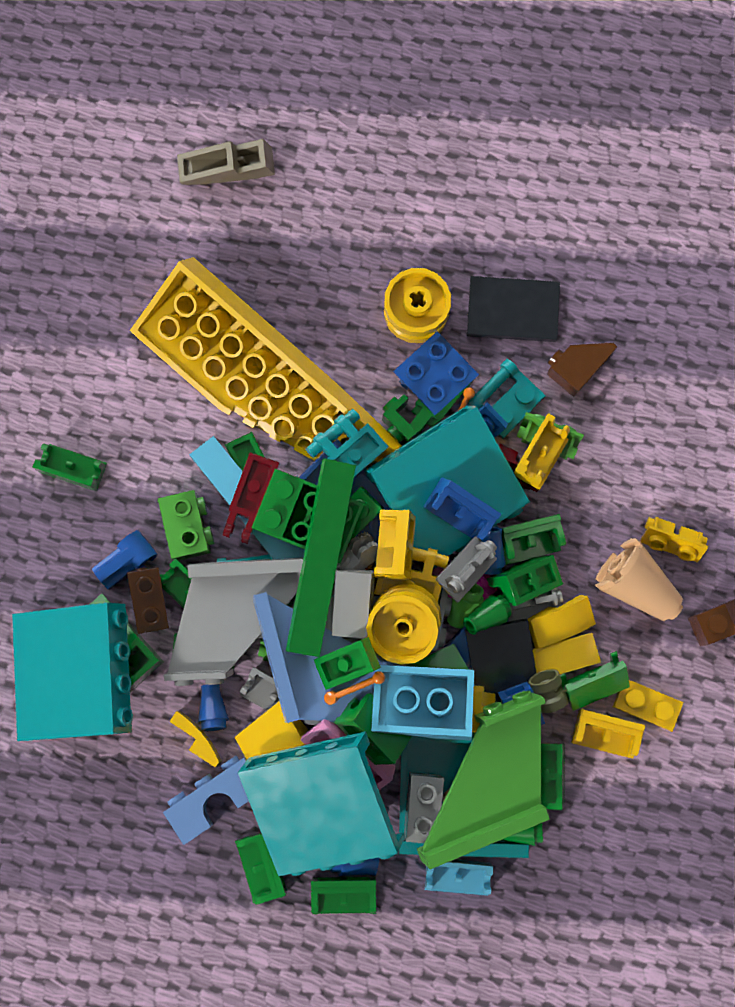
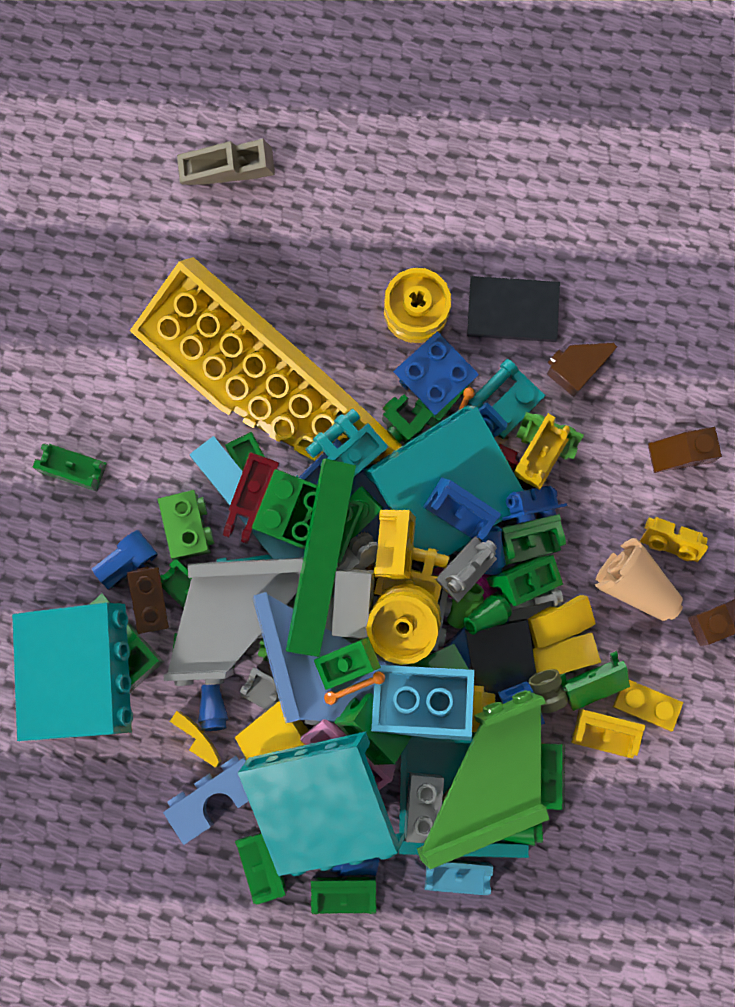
(530, 502): none -> blue hinge
(685, 450): none -> reddish brown slope

